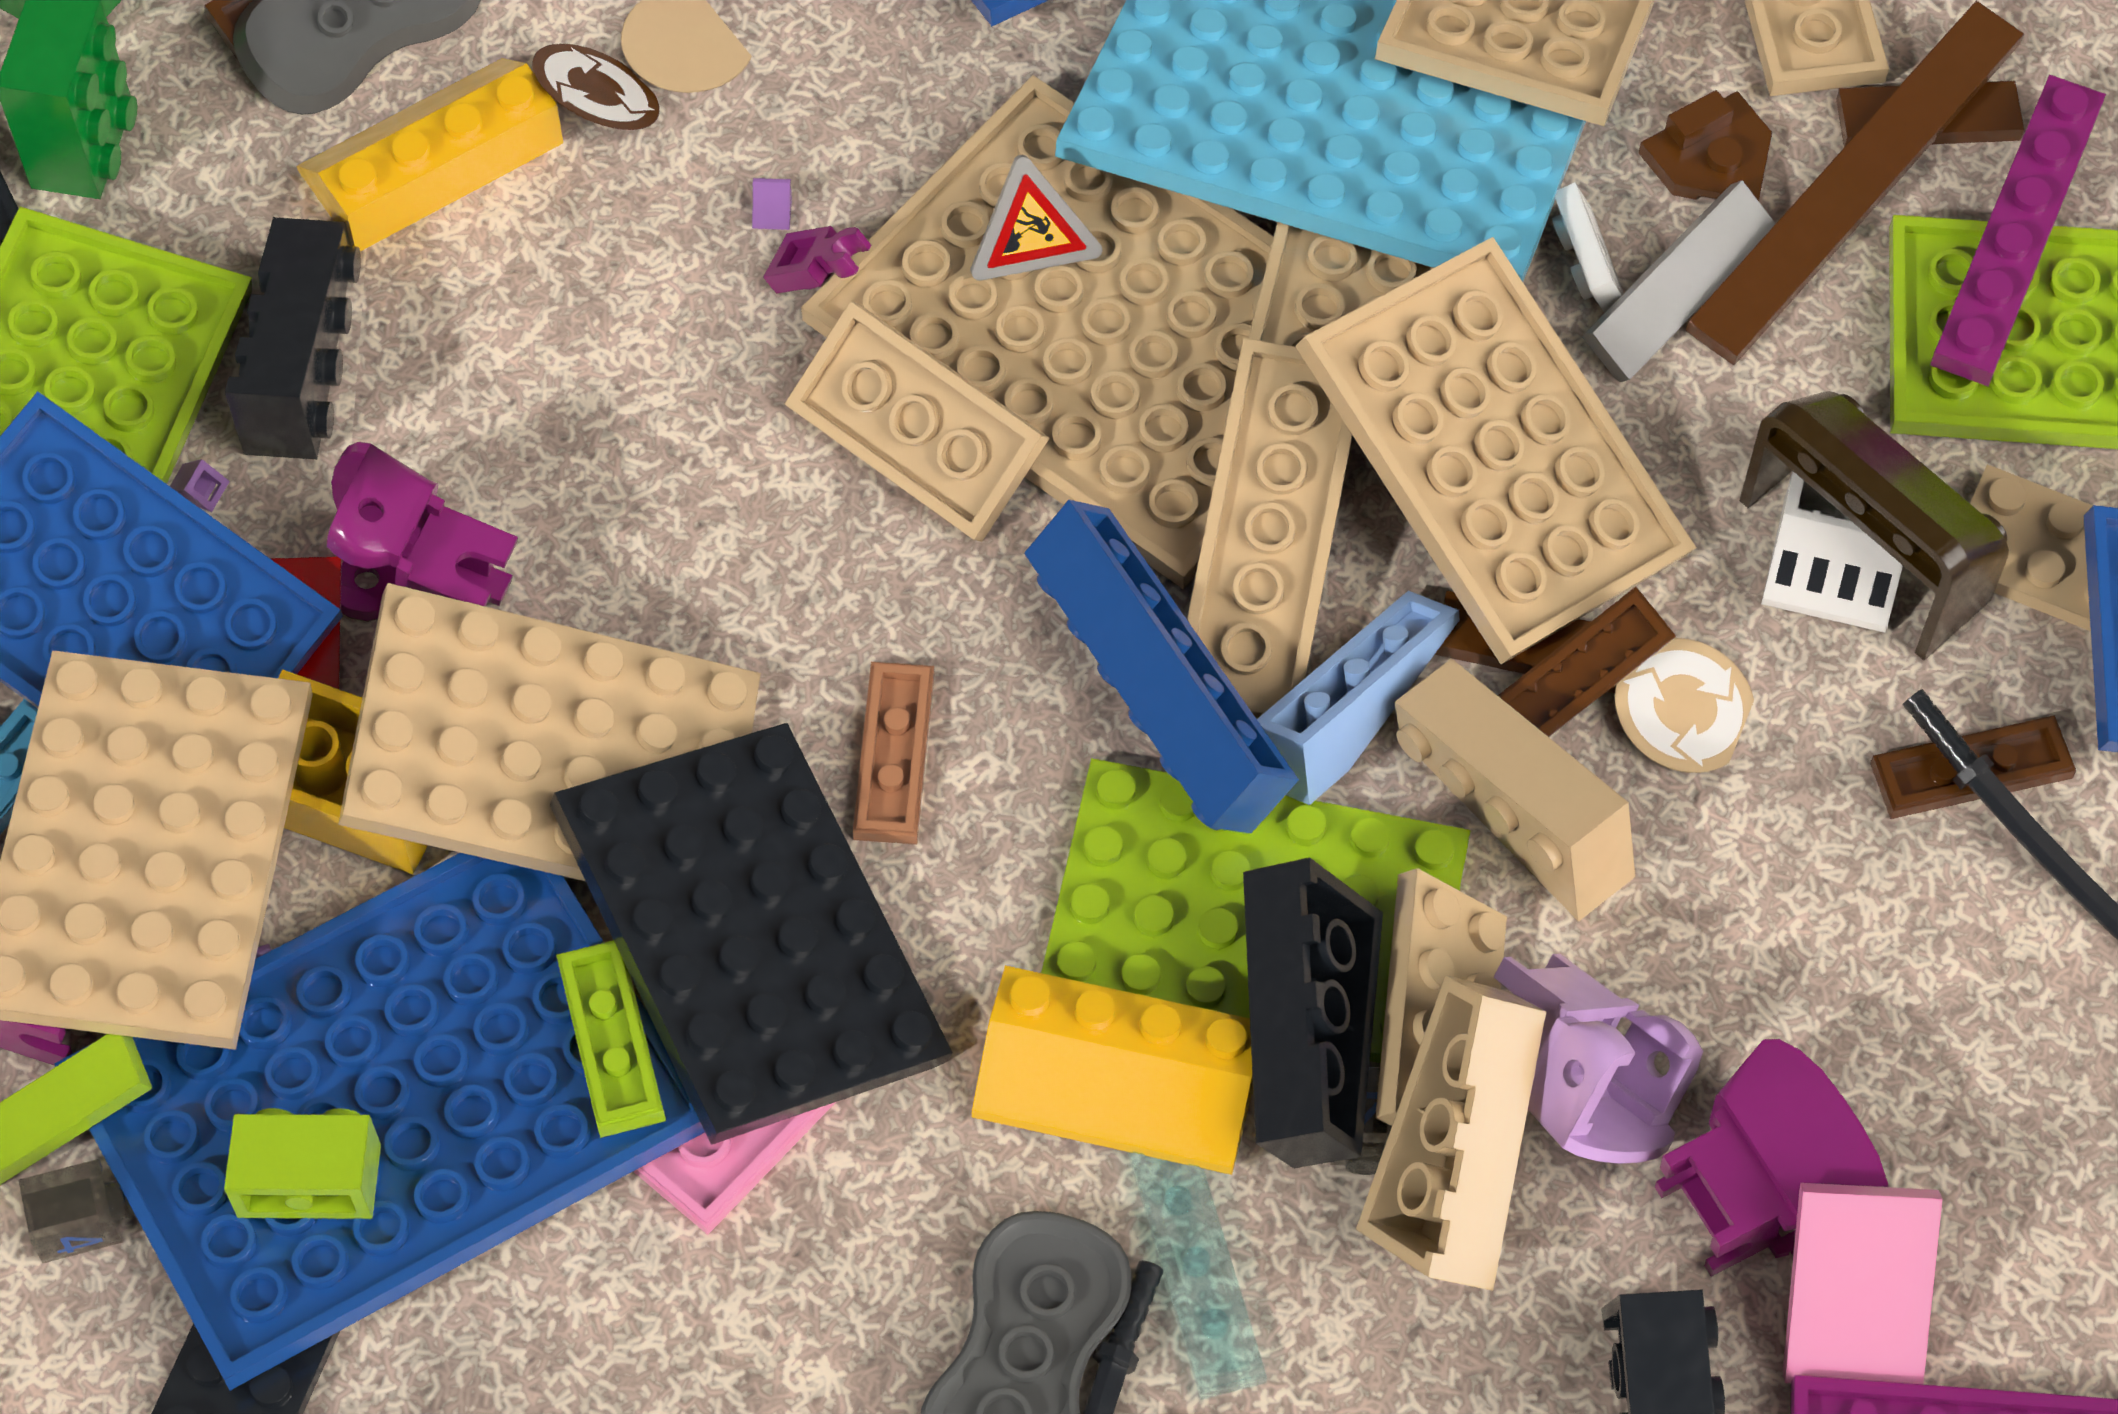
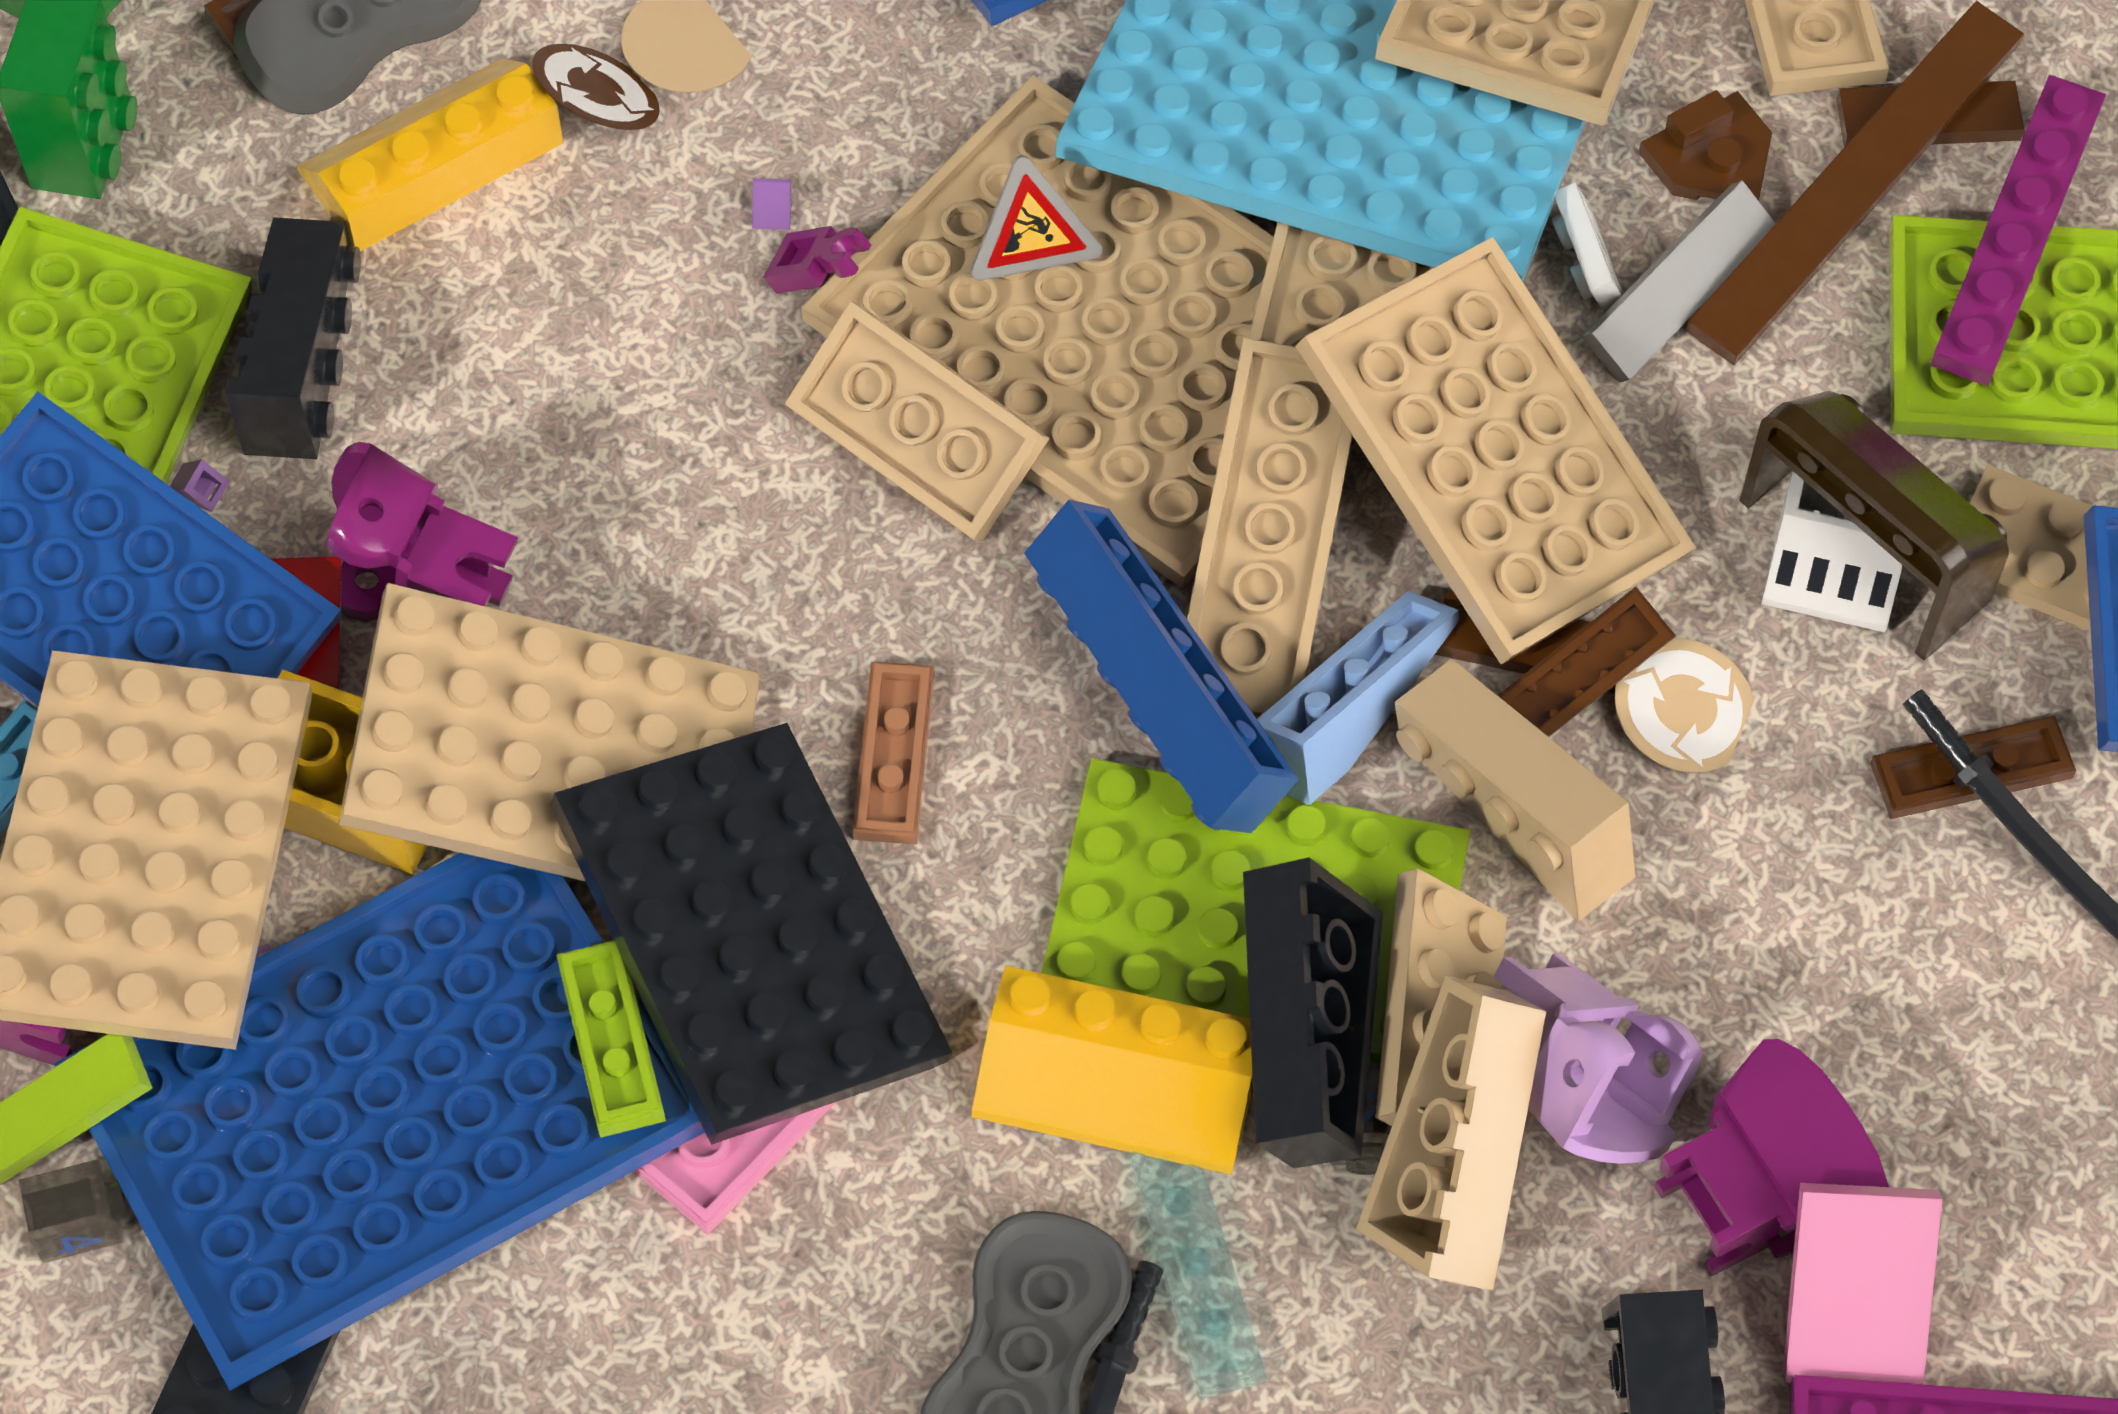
(303, 1165): lime brick -> none

